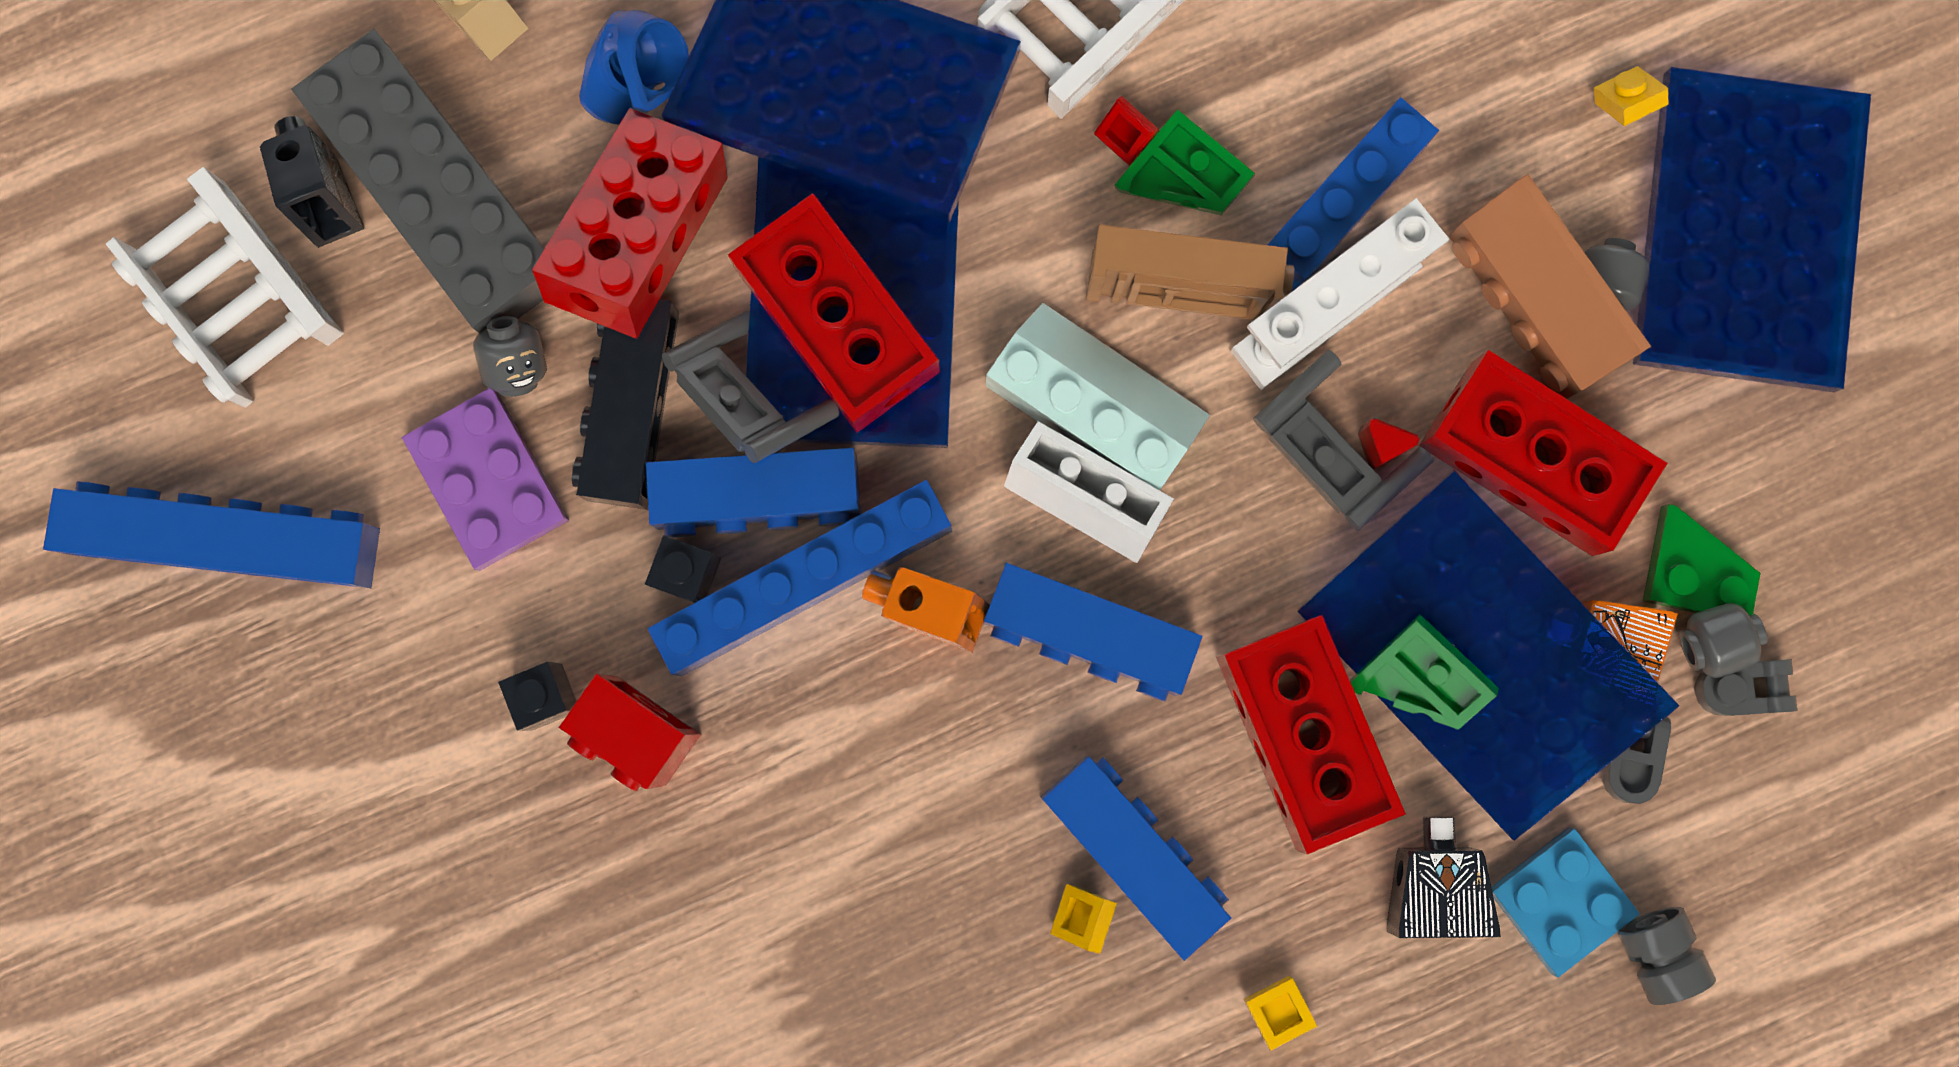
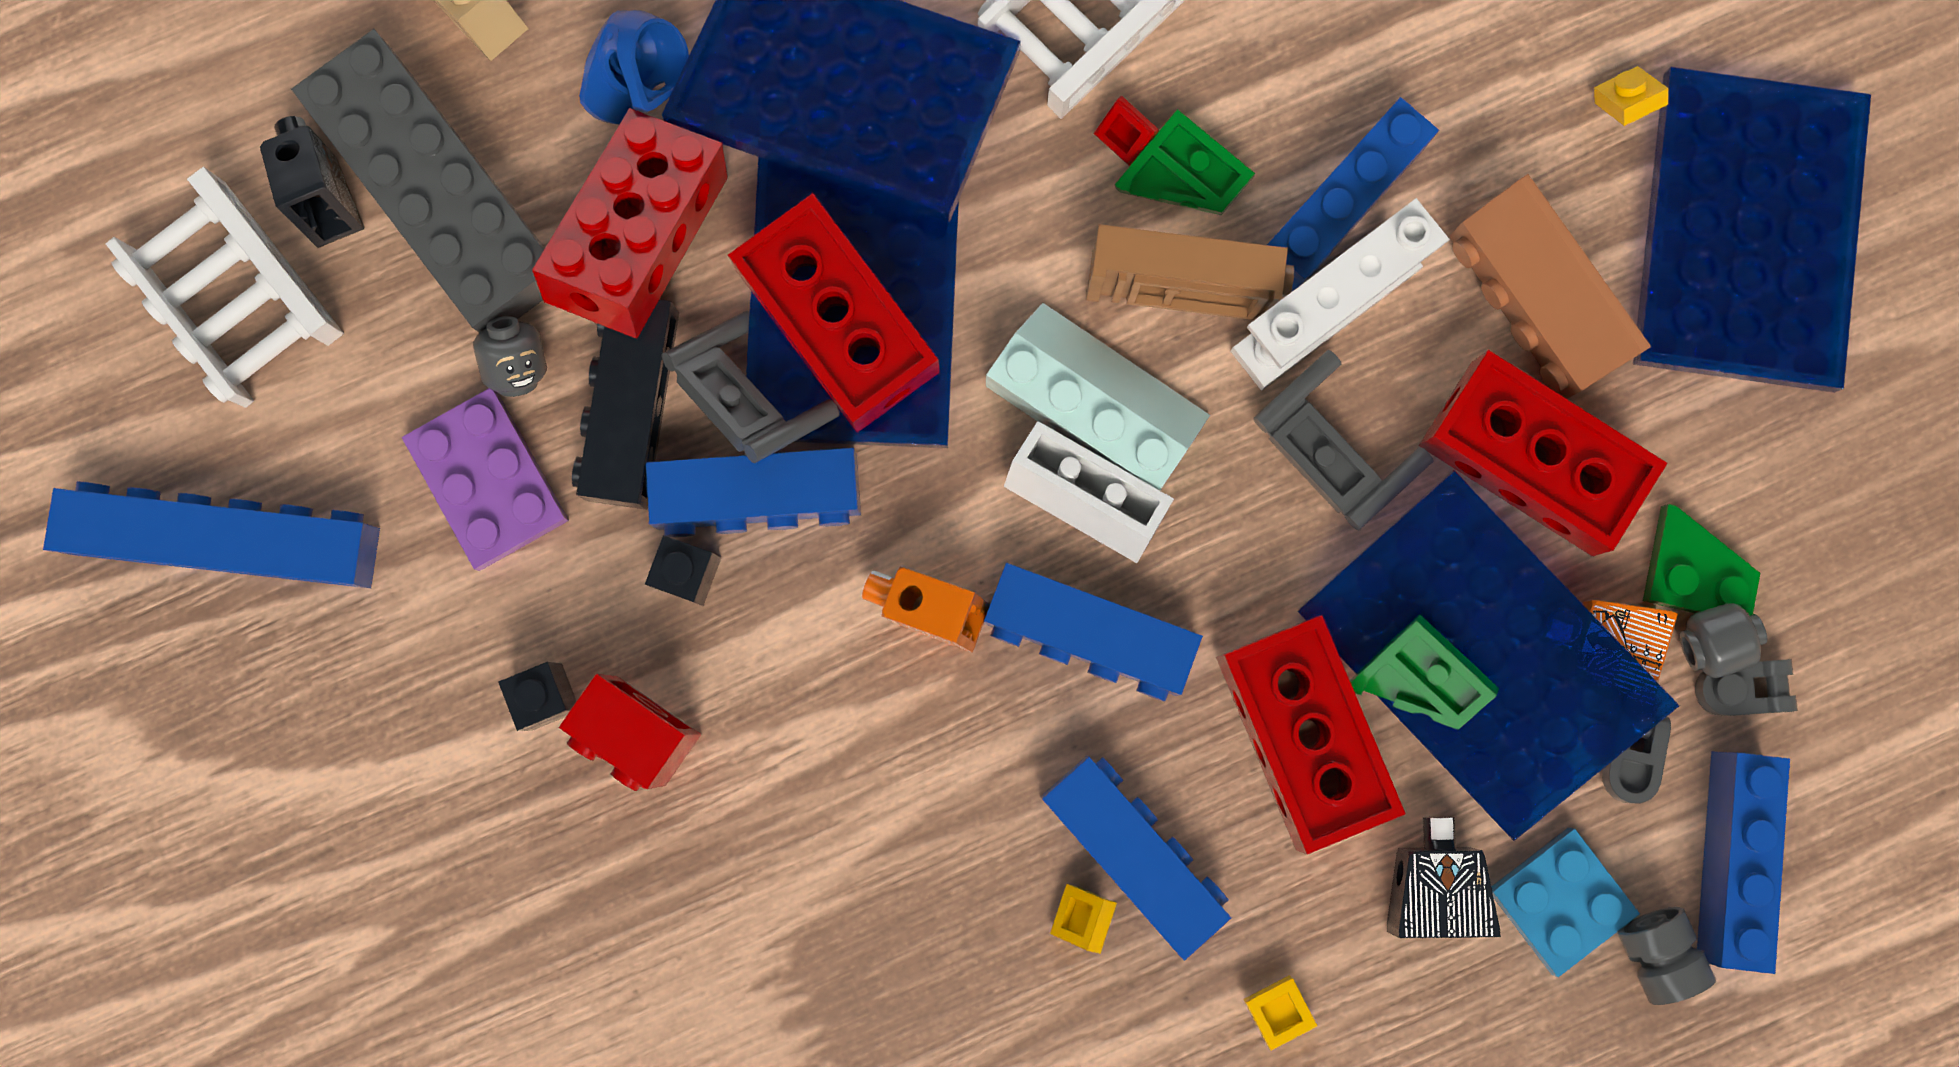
(800, 579): blue brick -> none
(1384, 442): red slope -> none
(1621, 269): dark grey head -> none
(1743, 861): none -> blue brick

